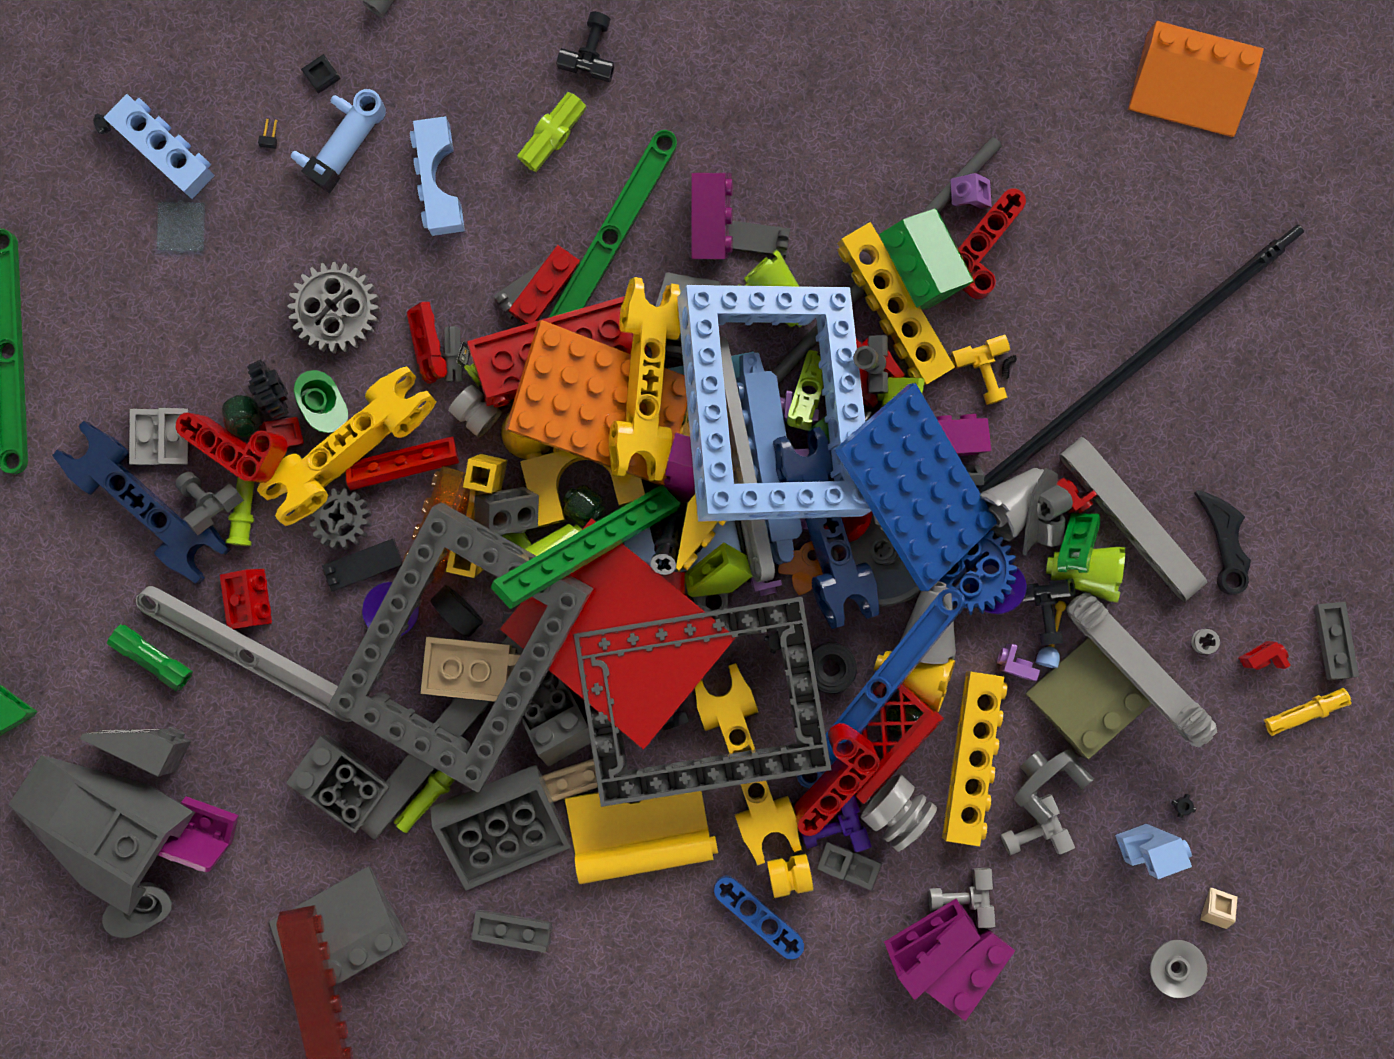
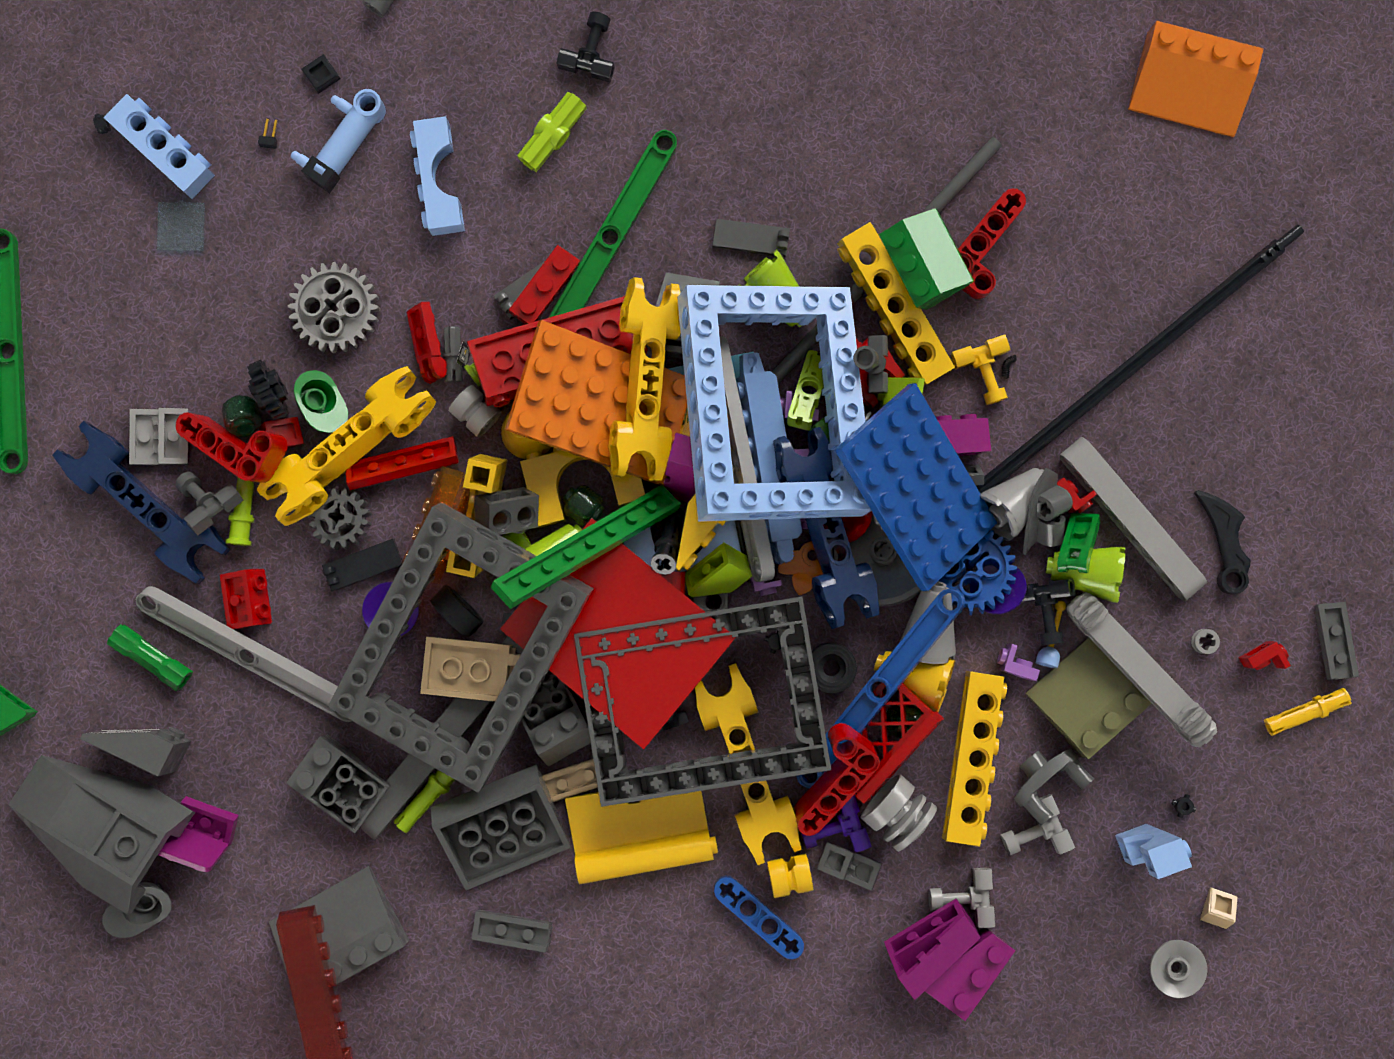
(711, 215): magenta wedge -> none
(971, 190): medium lavender bracket -> none

